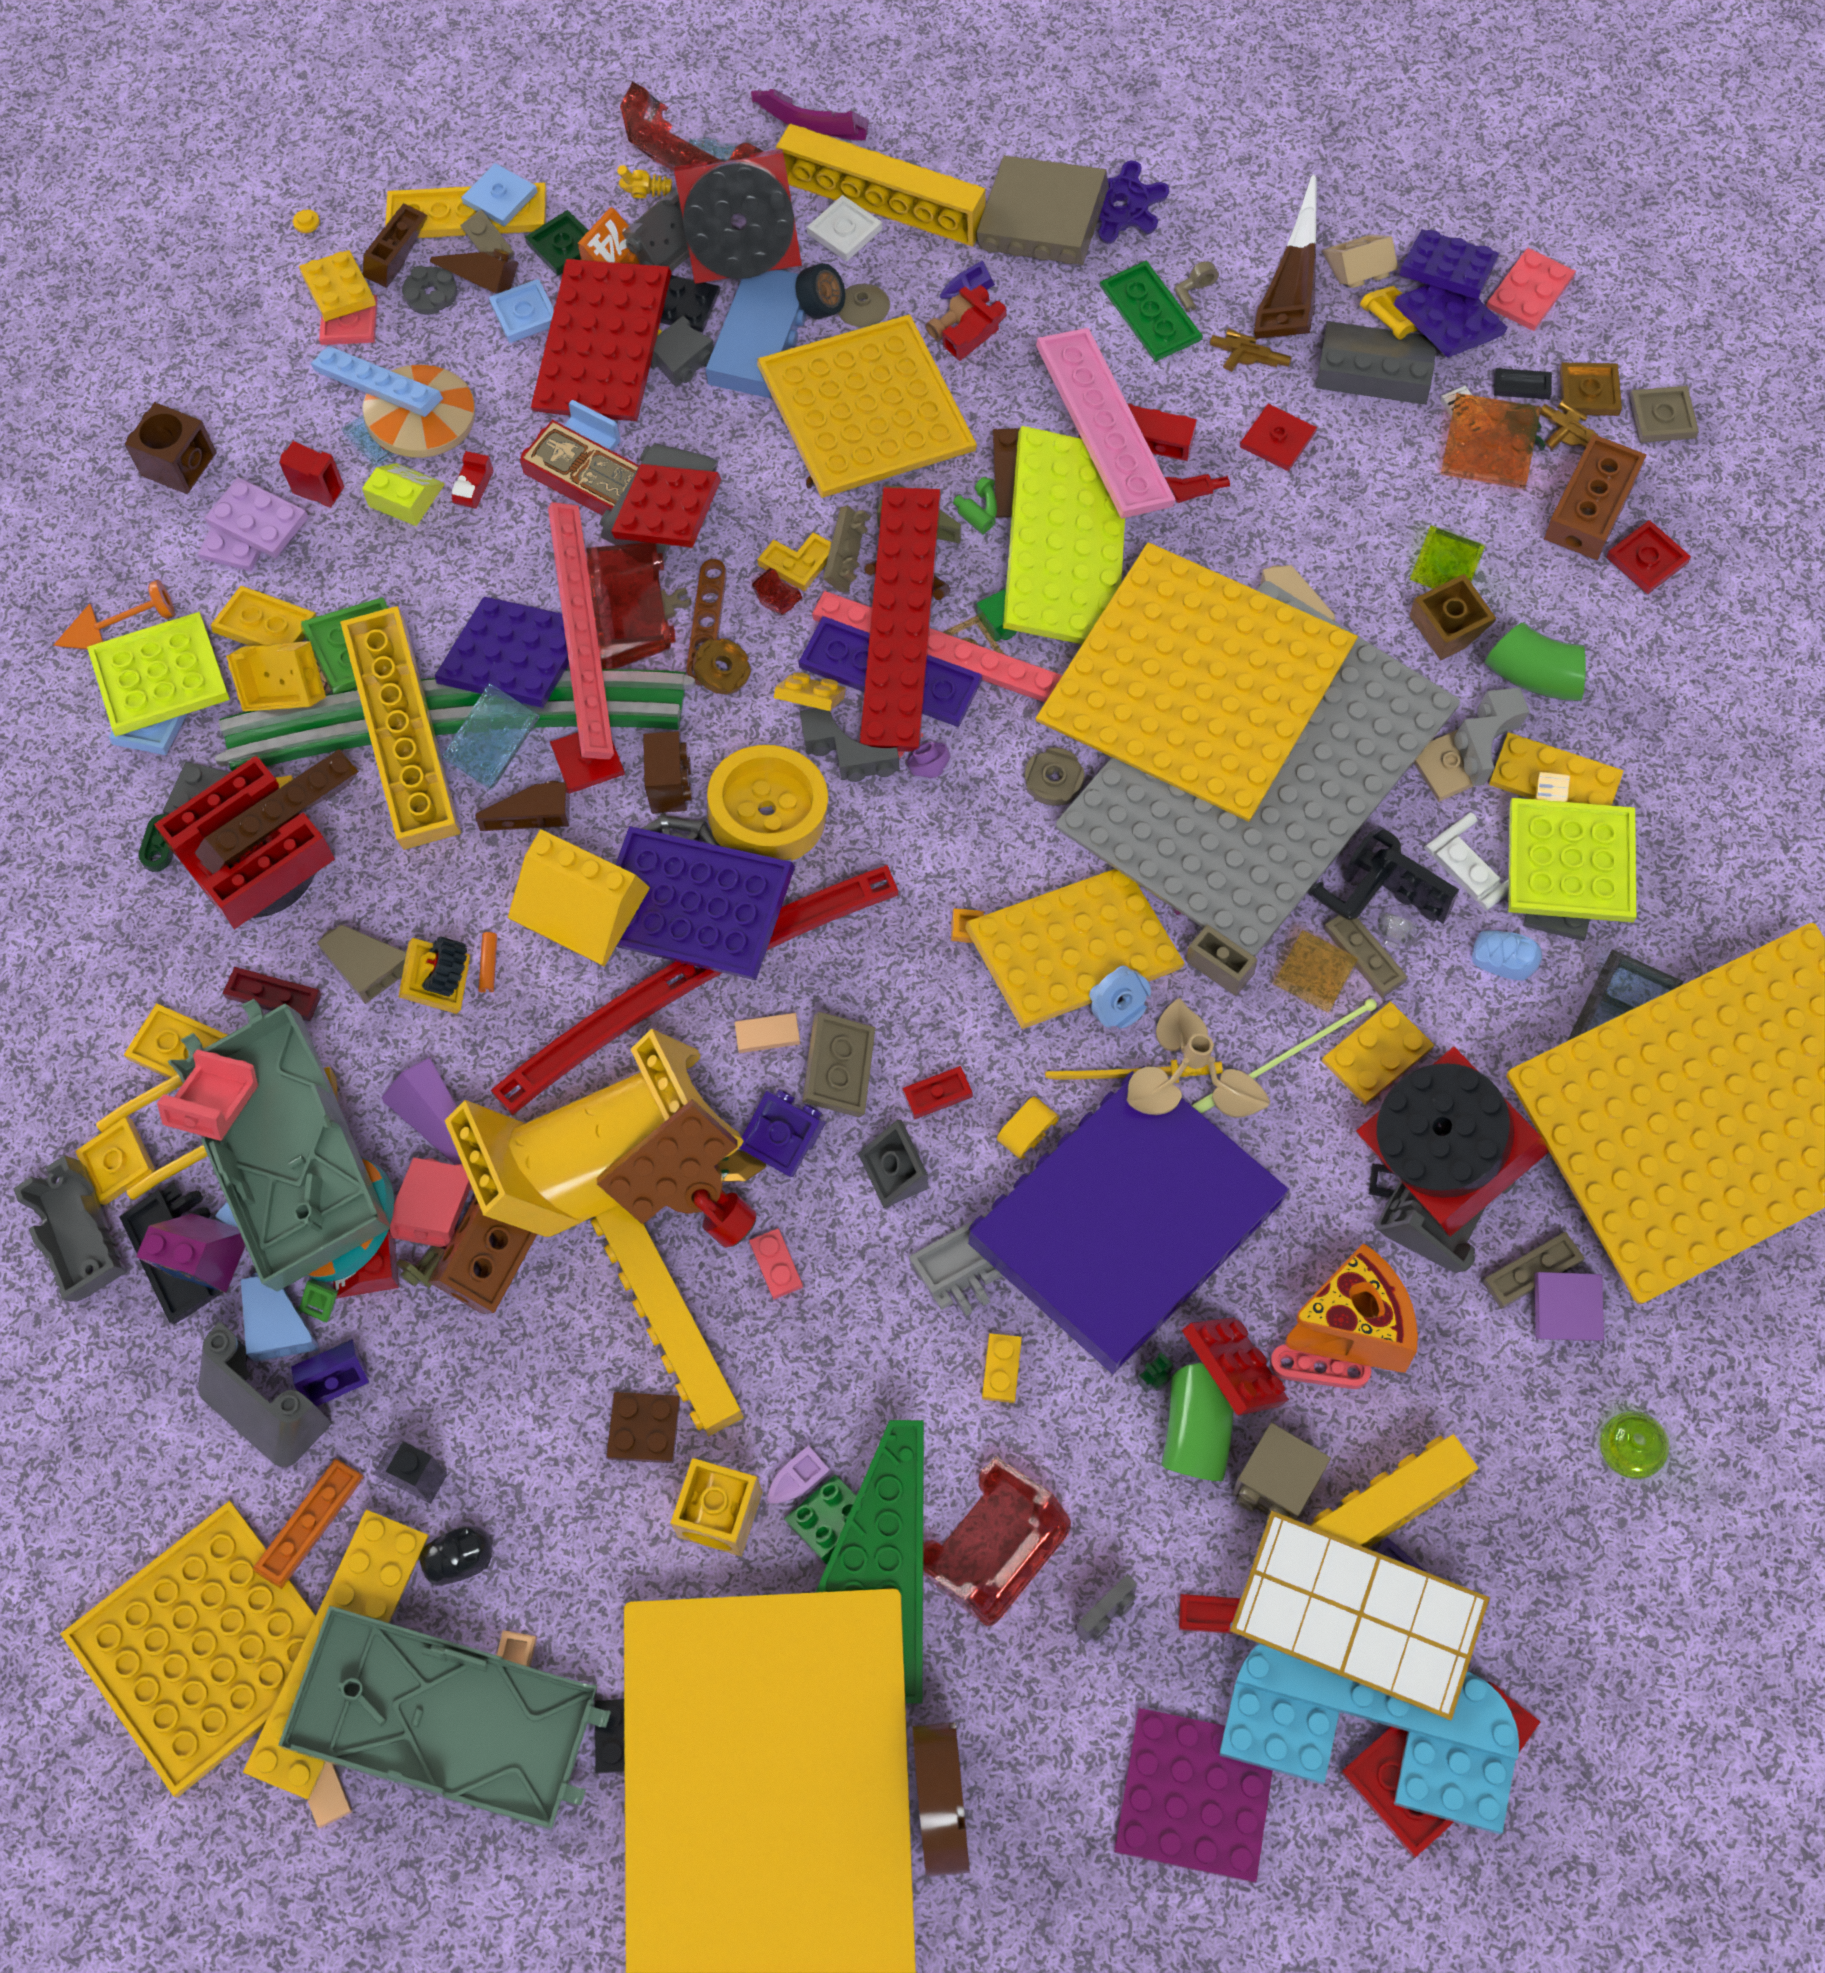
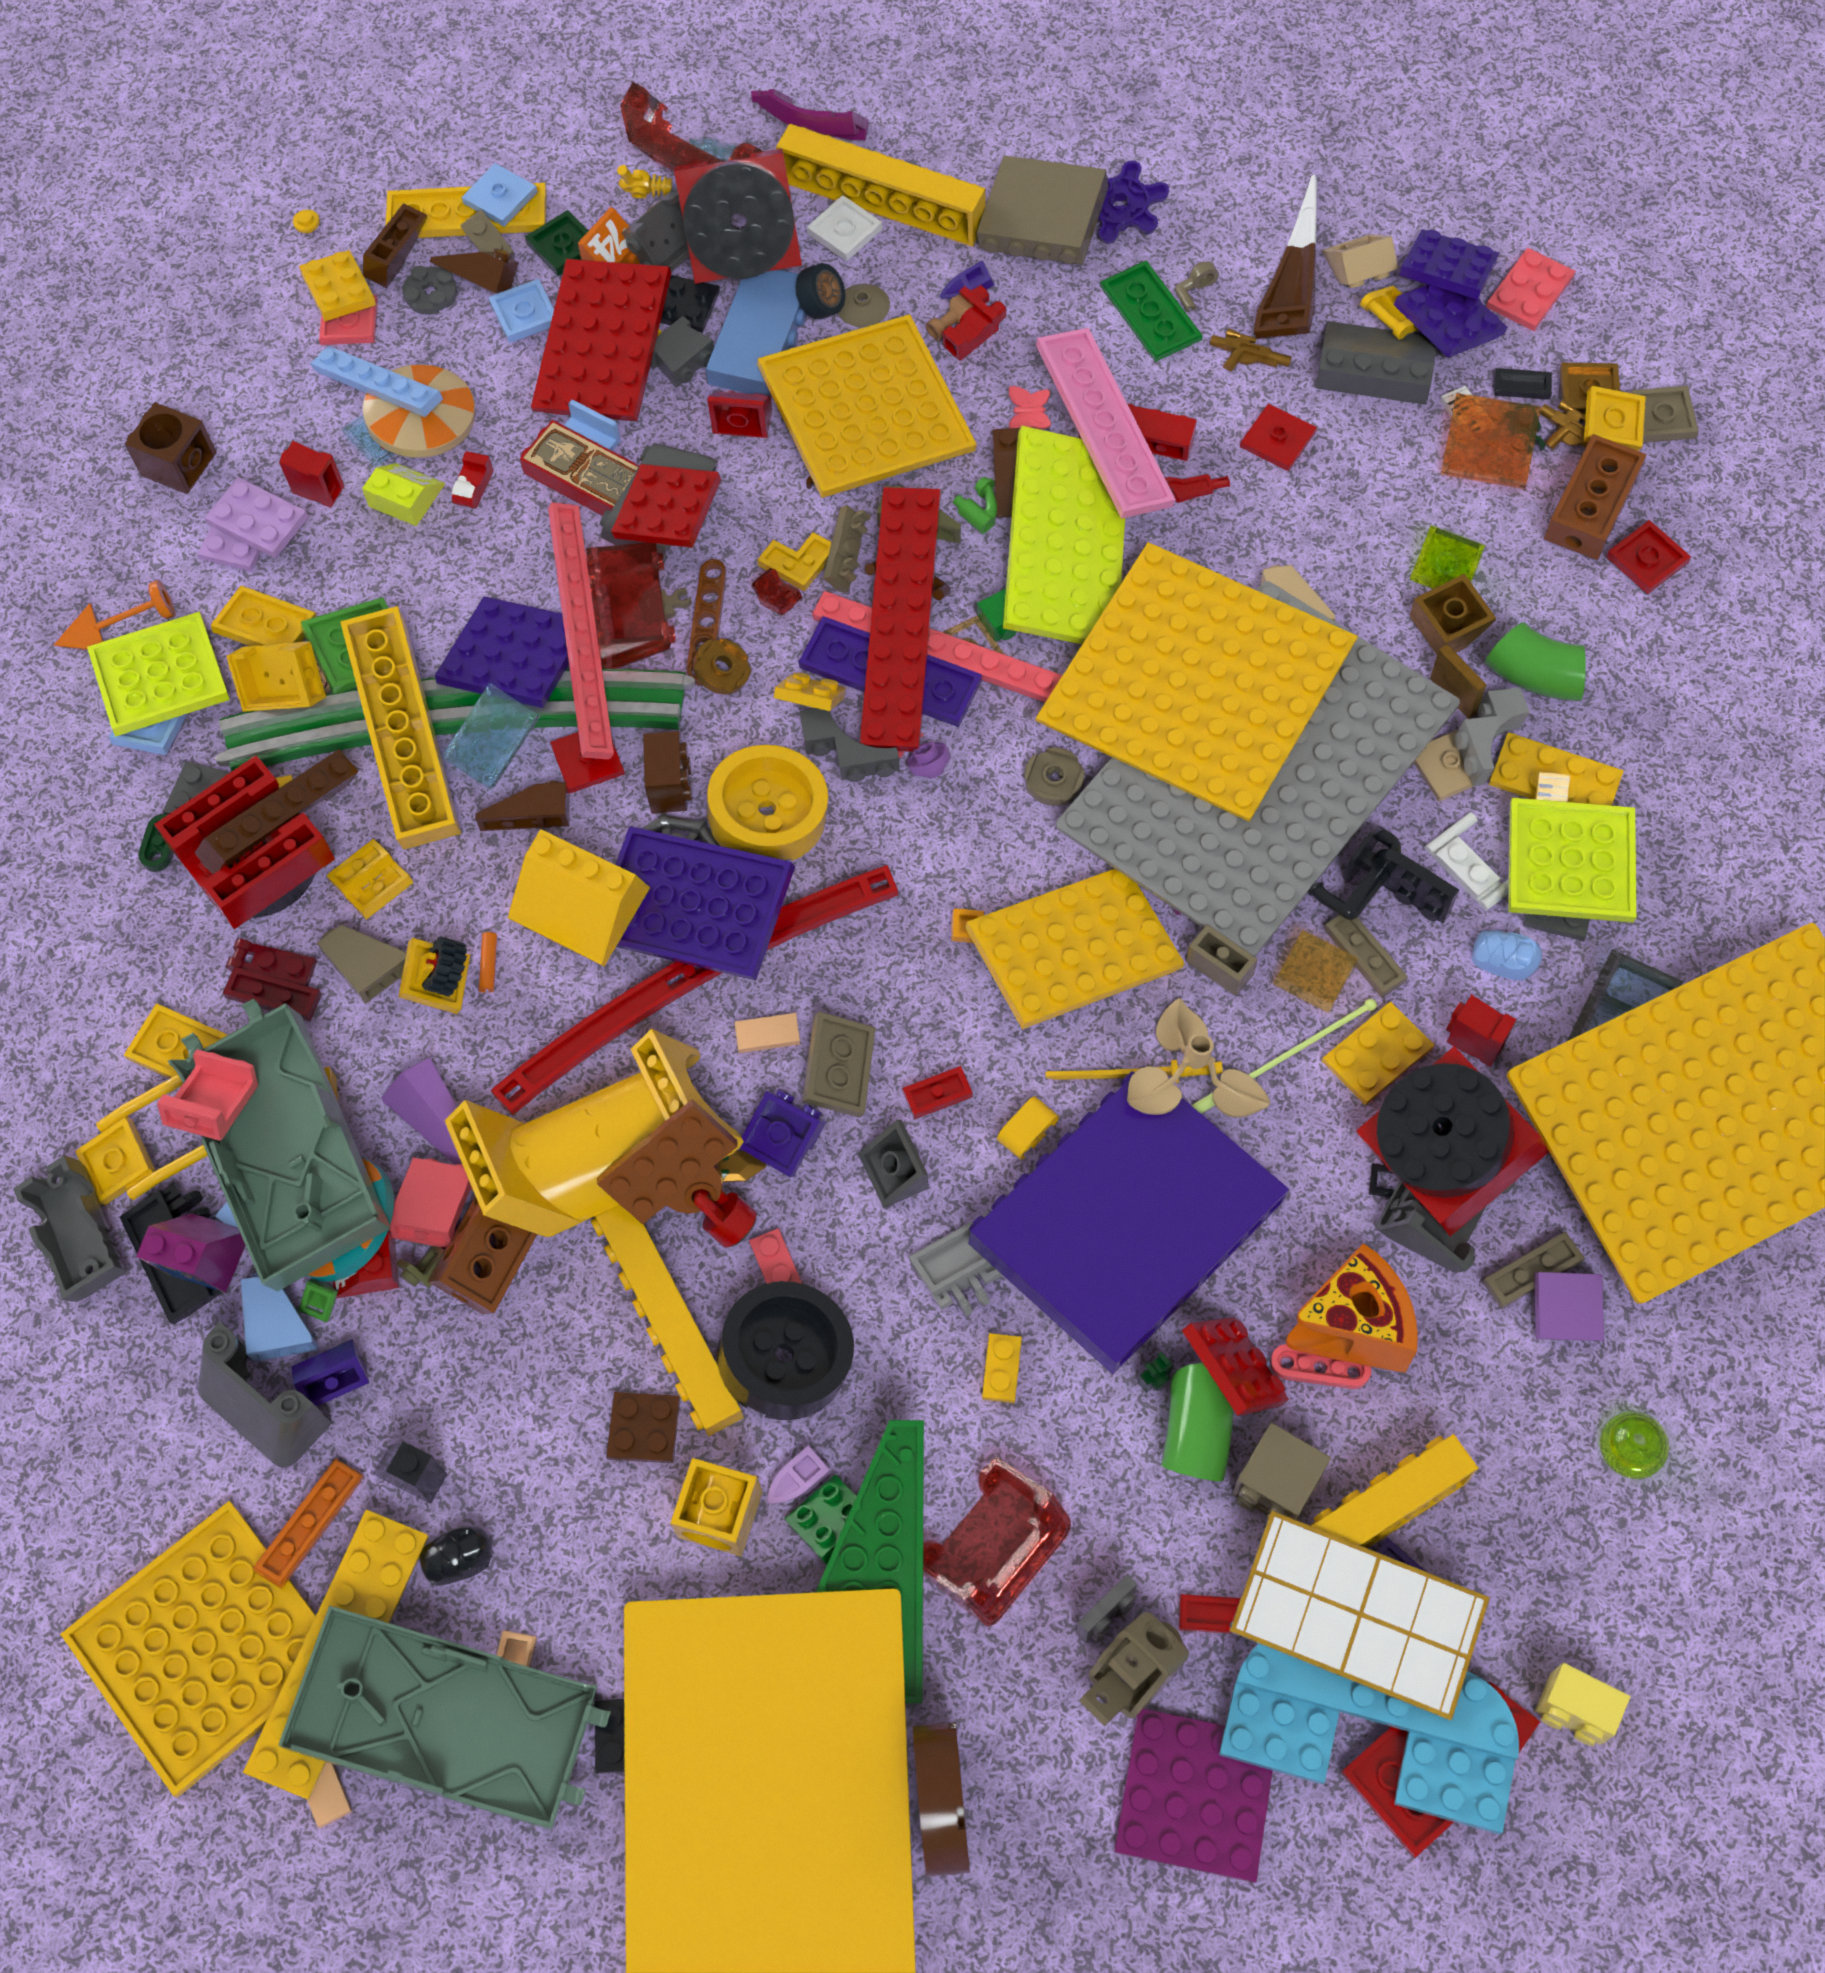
(272, 962): none -> dark red plate
(361, 870): none -> yellow slope
(740, 413): none -> red slope
(795, 1320): none -> black brick
(1030, 409): none -> coral piece
(1111, 988): light blue plate -> none
(1139, 1663): none -> dark tan piece
(1396, 930): clear brick -> none
(1458, 679): none -> pearl gold tile
(1479, 1030): none -> red hips
(1581, 1705): none -> light yellow brick
(1615, 416): none -> yellow plate

